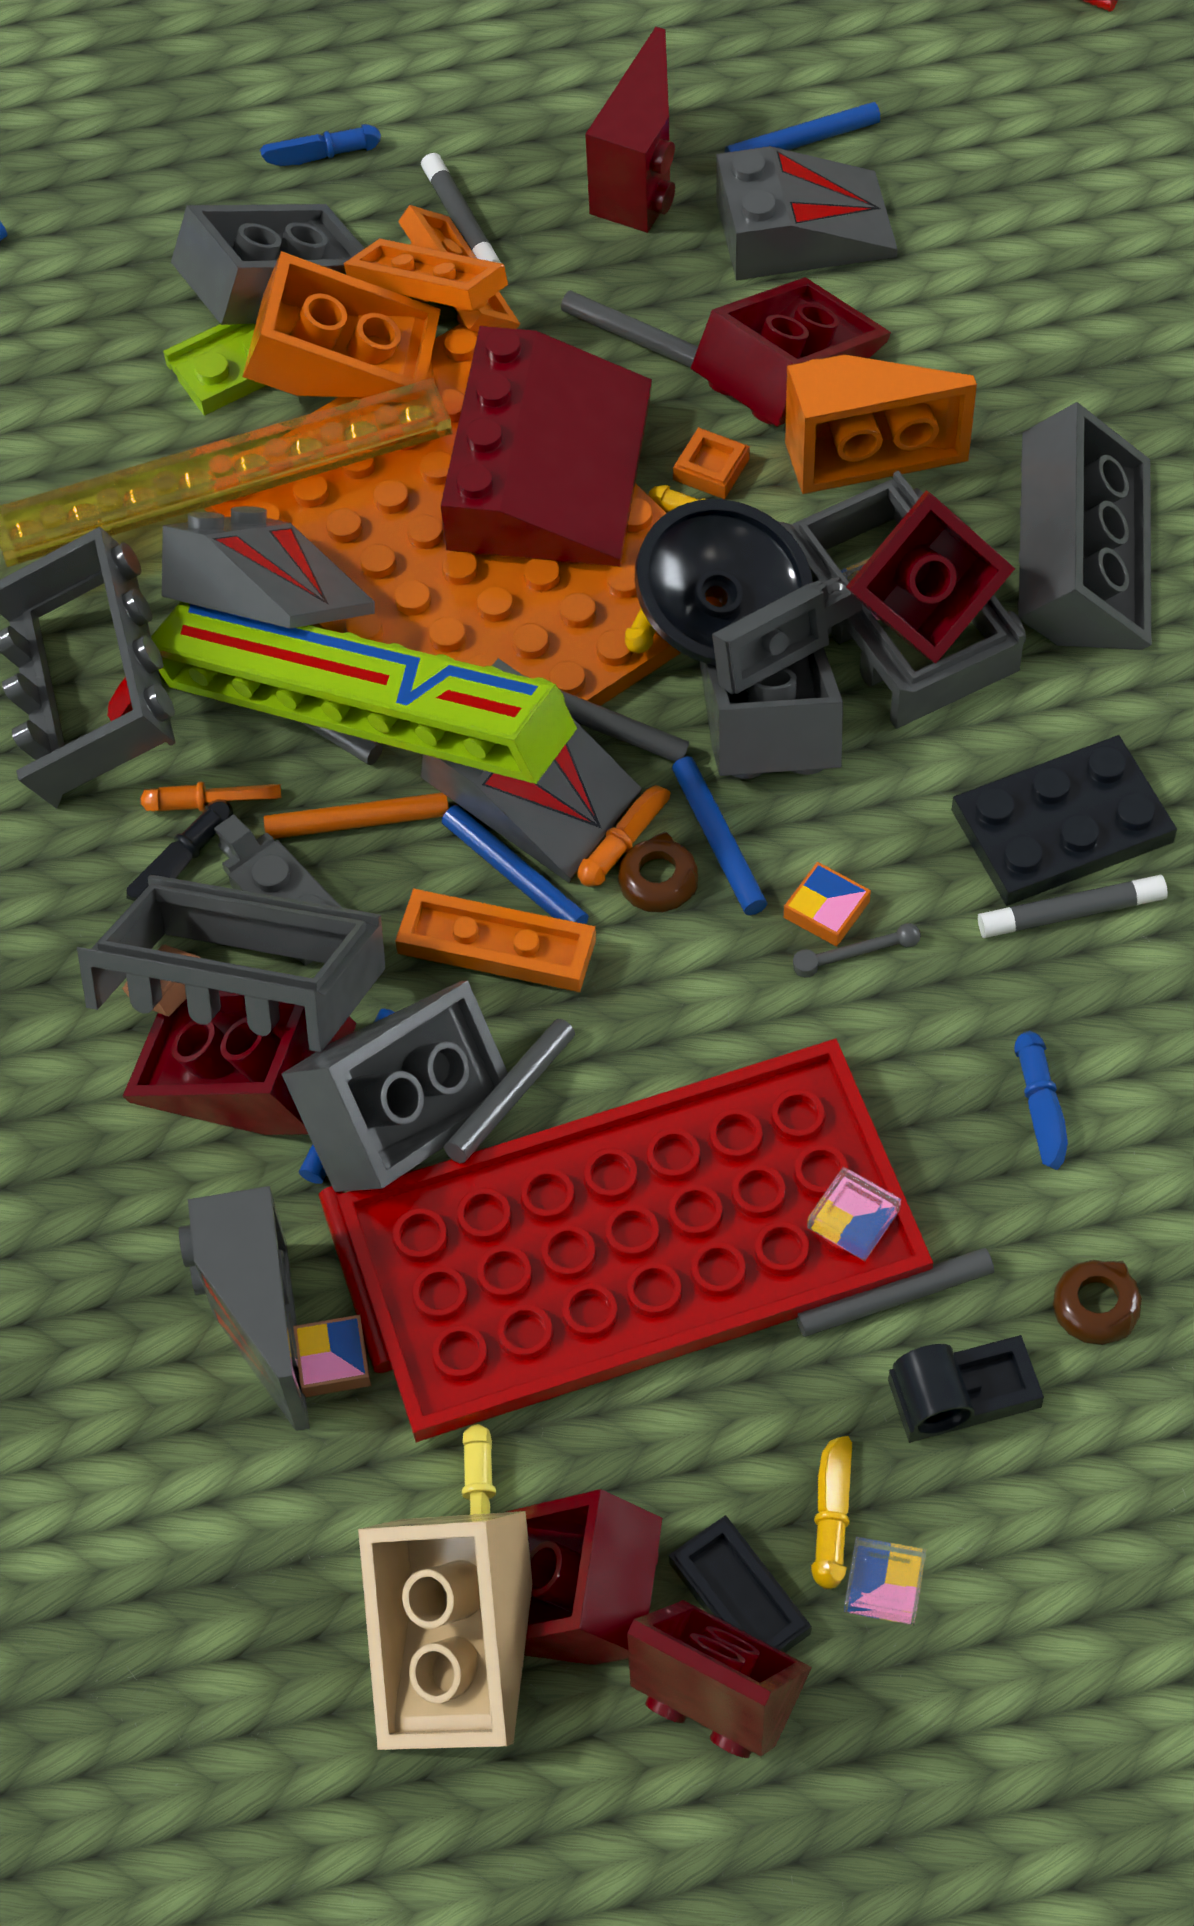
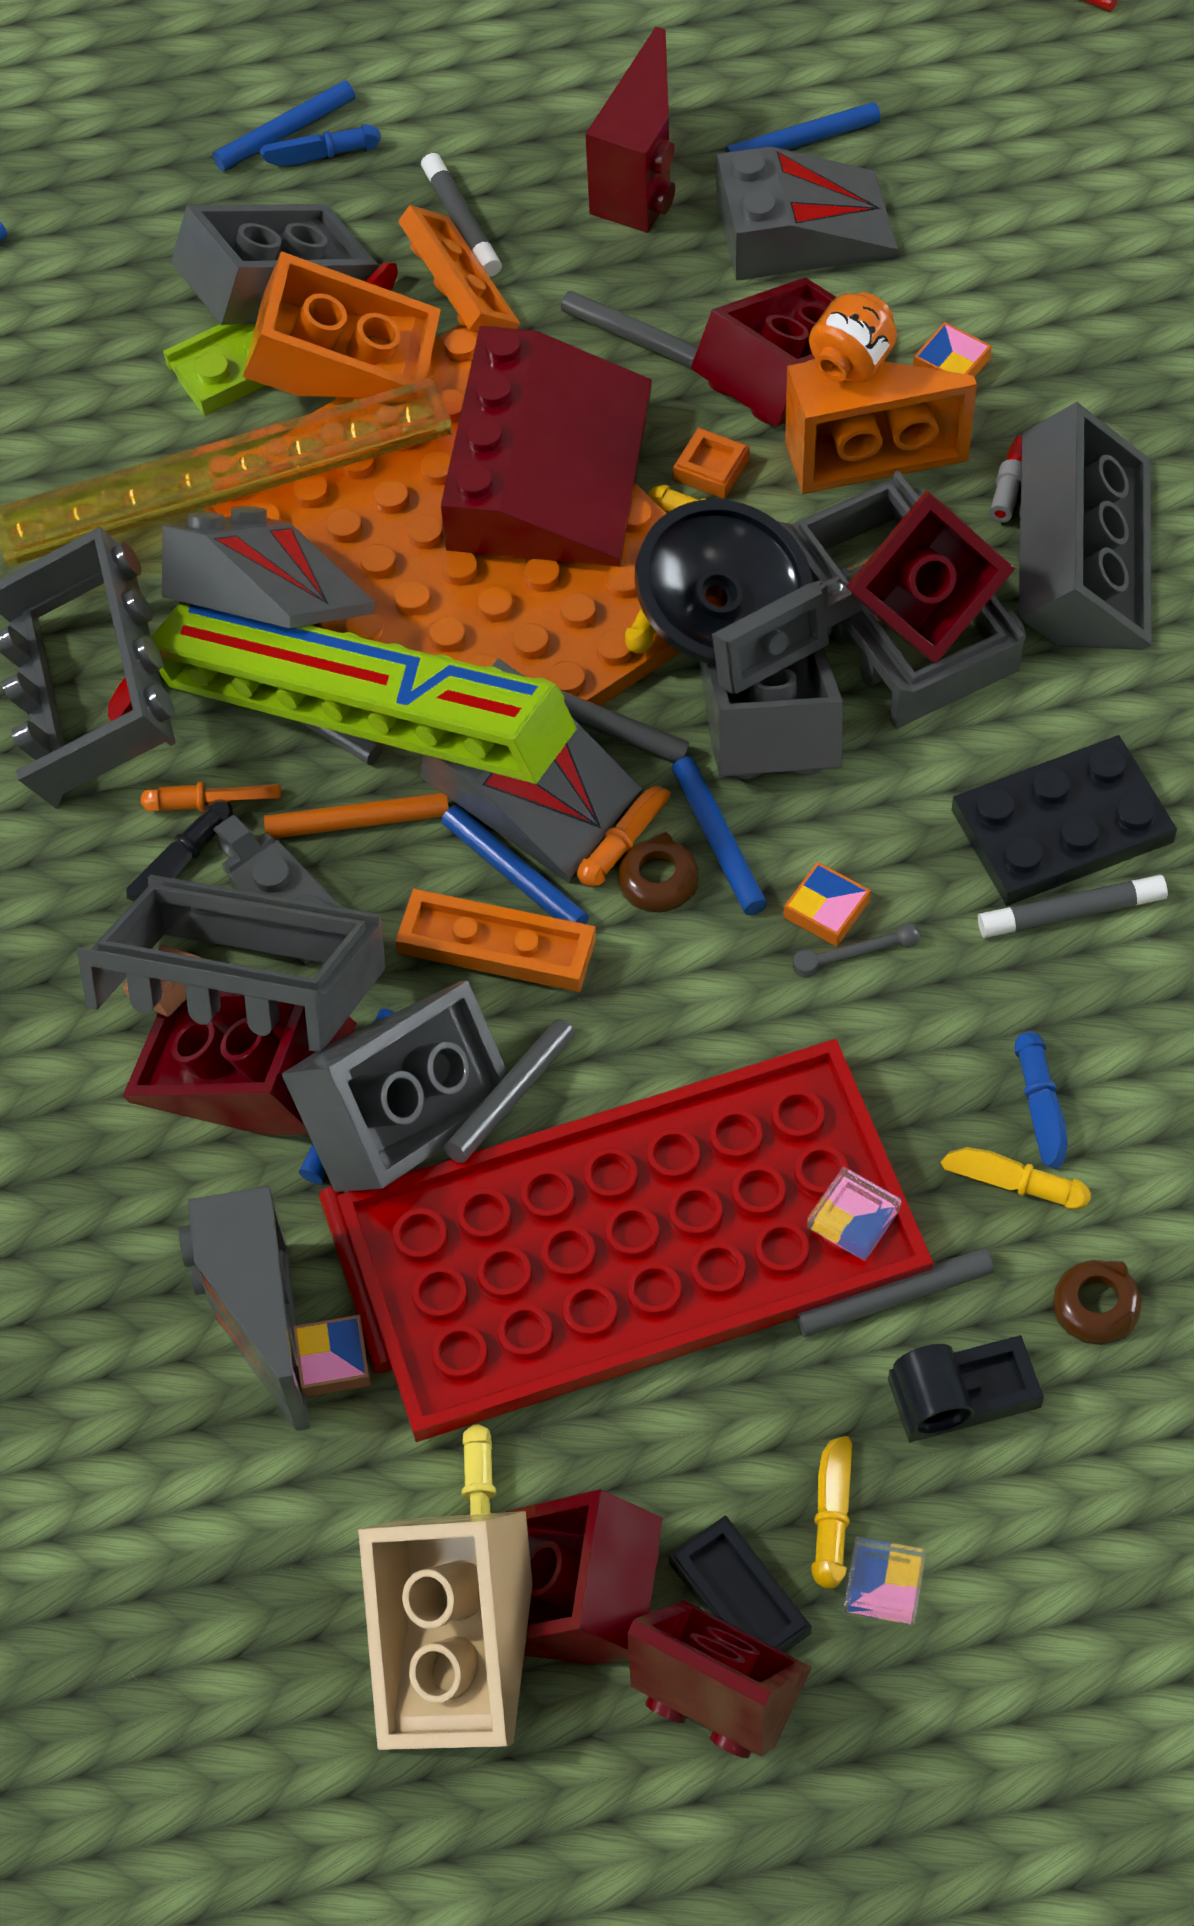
(284, 125): none -> blue bar
(428, 274): orange plate -> none
(854, 336): none -> orange head
(953, 352): none -> tile
(1008, 483): none -> light grey piece
(1013, 1175): none -> yellow piece

